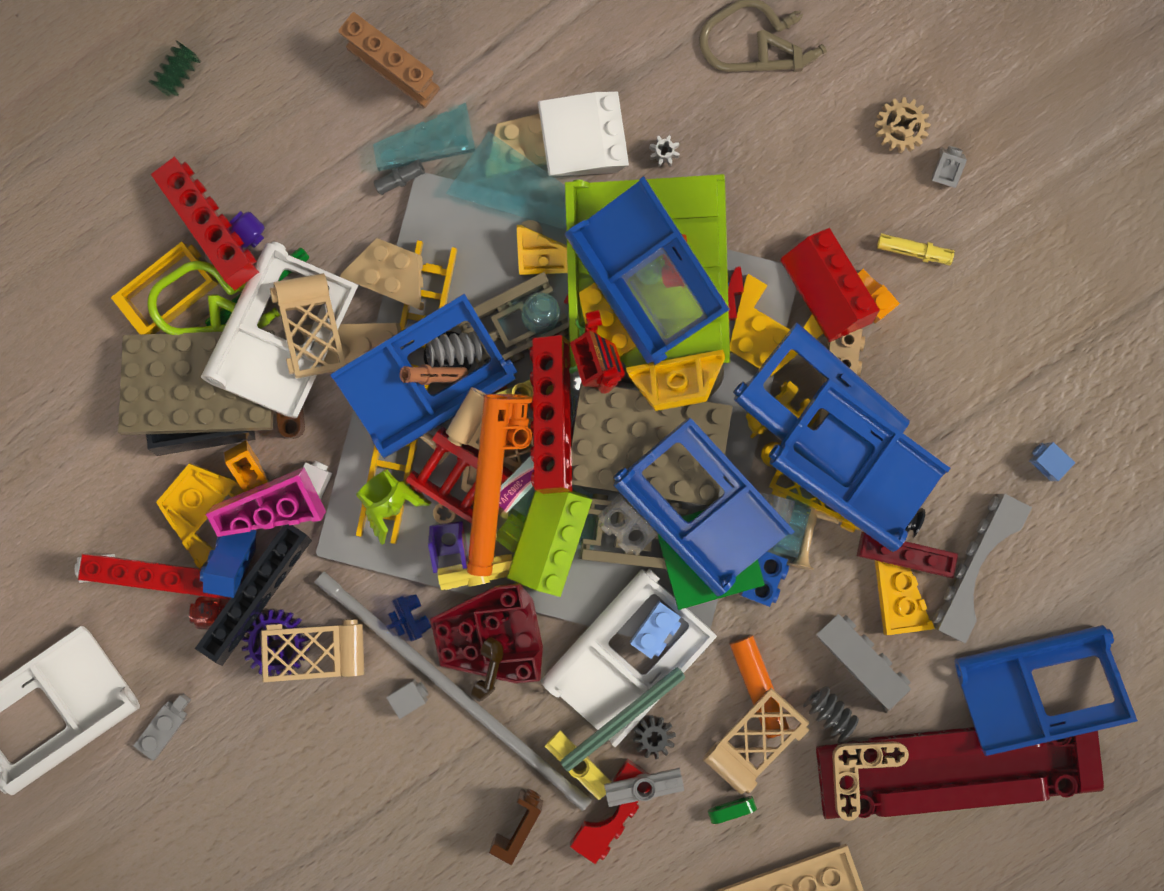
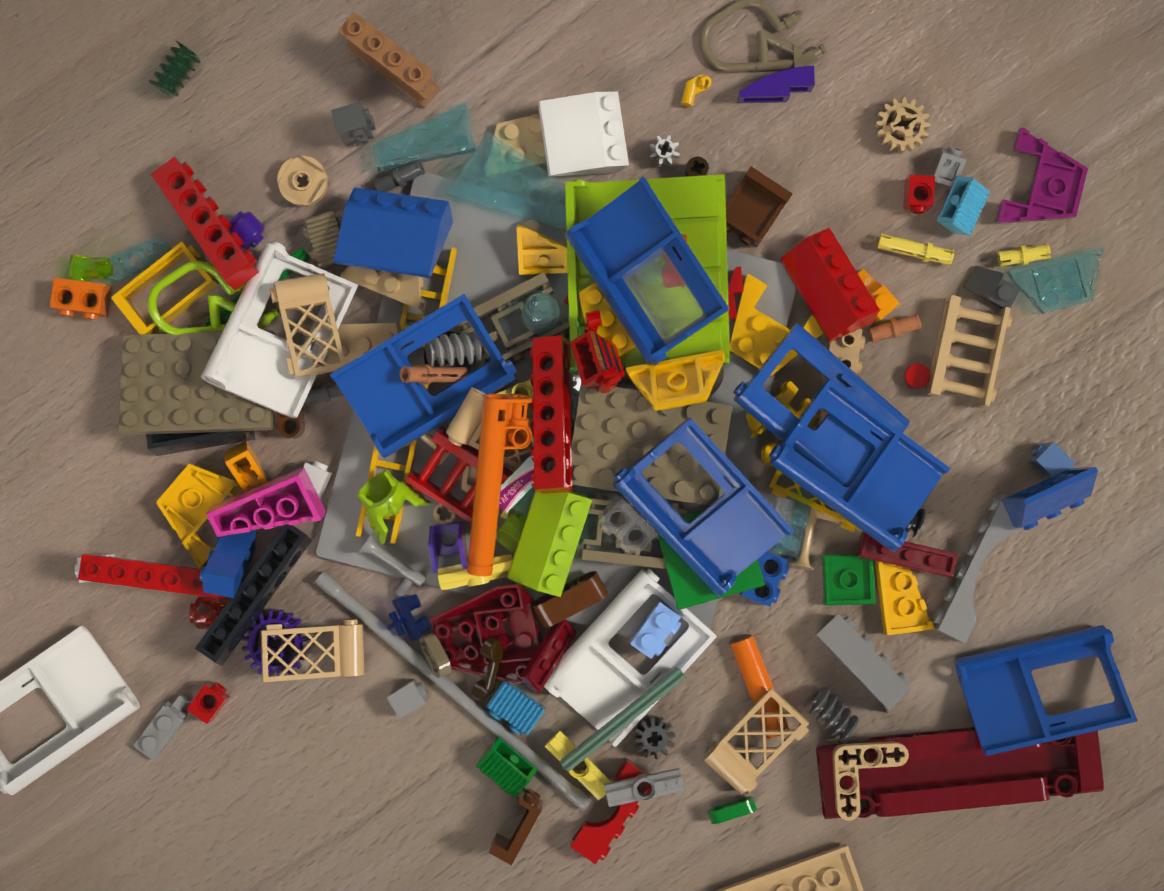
(81, 293): none -> orange brick
(89, 268): none -> clear neon green piece
(150, 246): none -> clear light blue beam
(199, 707): none -> red brick
(299, 167): none -> tan plate
(323, 233): none -> dark tan brick
(323, 392): none -> dark grey pin
(354, 124): none -> dark grey brick
(393, 232): none -> blue slope
(411, 575): none -> light grey piece
(435, 655): none -> dark tan beam
(506, 767): none -> green brick
(515, 708): none -> dark azure brick
(548, 655): none -> dark red tile
(574, 598): none -> reddish brown beam
(694, 87): none -> yellow arm
(700, 163): none -> dark brown bush
(755, 207): none -> reddish brown panel
(778, 86): none -> dark purple slope
(848, 580): none -> green plate
(894, 328): none -> nougat pin
(917, 376): none -> red tile
(926, 185): none -> red brick
(944, 359): none -> tan fence
(963, 205): none -> medium azure brick
(991, 287): none -> dark grey slope
(1023, 255): none -> light yellow pin
(1050, 496): none -> blue slope
(1054, 188): none -> magenta wing
(1060, 281): none -> clear light blue wing

